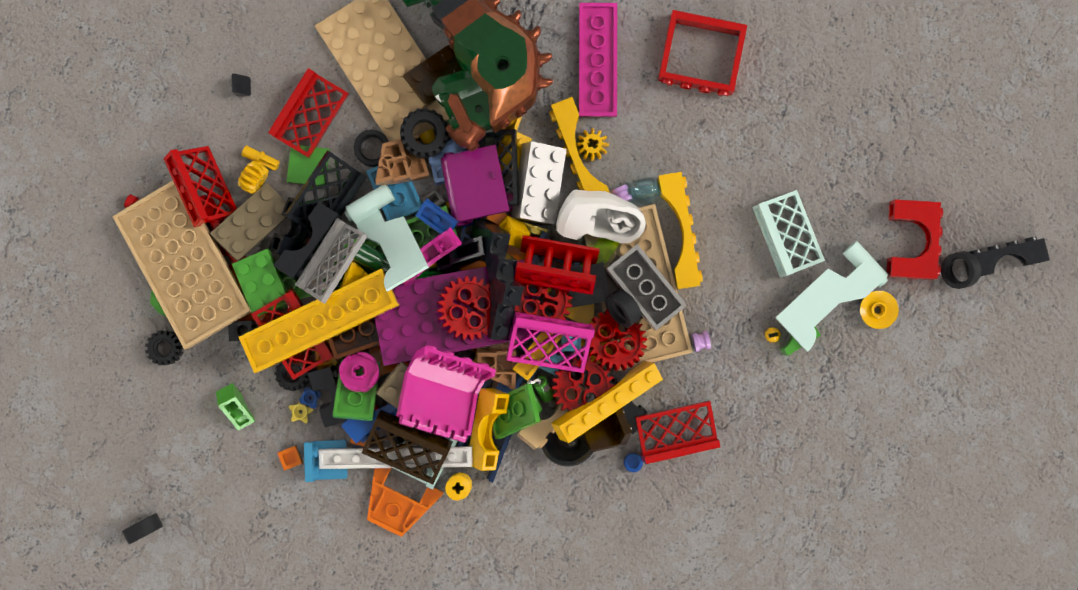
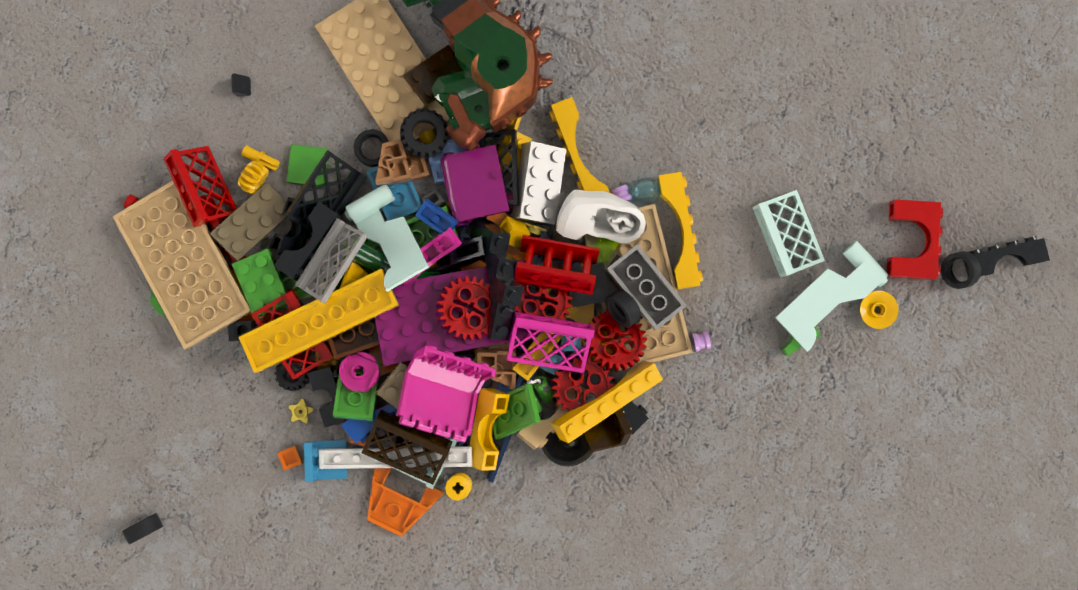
(176, 348): black tyre -> none
(234, 406): bright green arch -> none
(297, 101): red fence -> none
(305, 397): blue plate -> none
(590, 150): yellow gear -> none
(597, 59): dark pink plate -> none
(633, 462): blue tile -> none
(682, 448): red fence -> none
(706, 23): red window -> none
(772, 330): yellow hinge -> none

